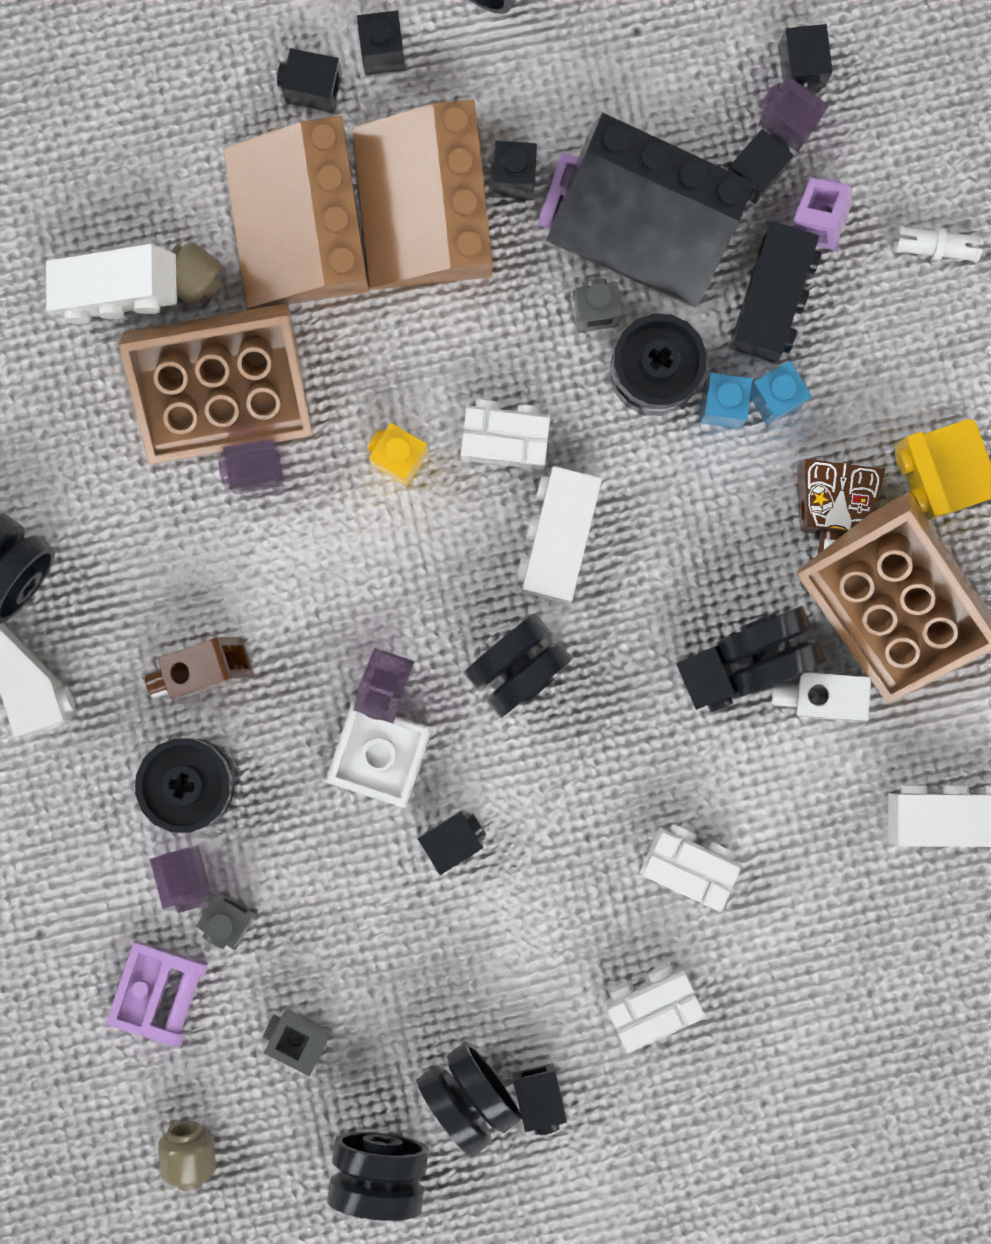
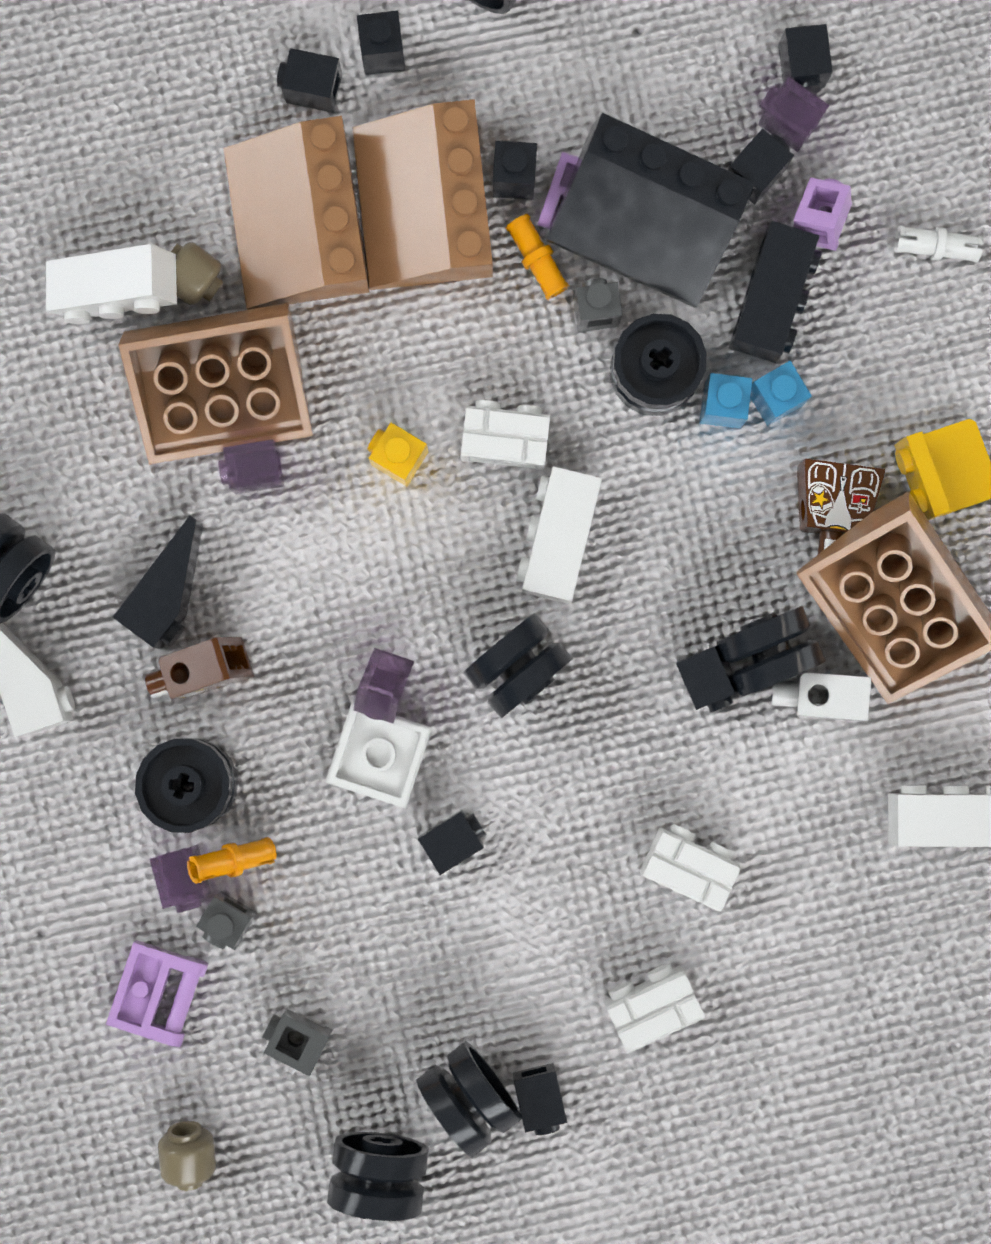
(163, 594): none -> black slope
(231, 860): none -> light orange pin
(537, 256): none -> light orange pin

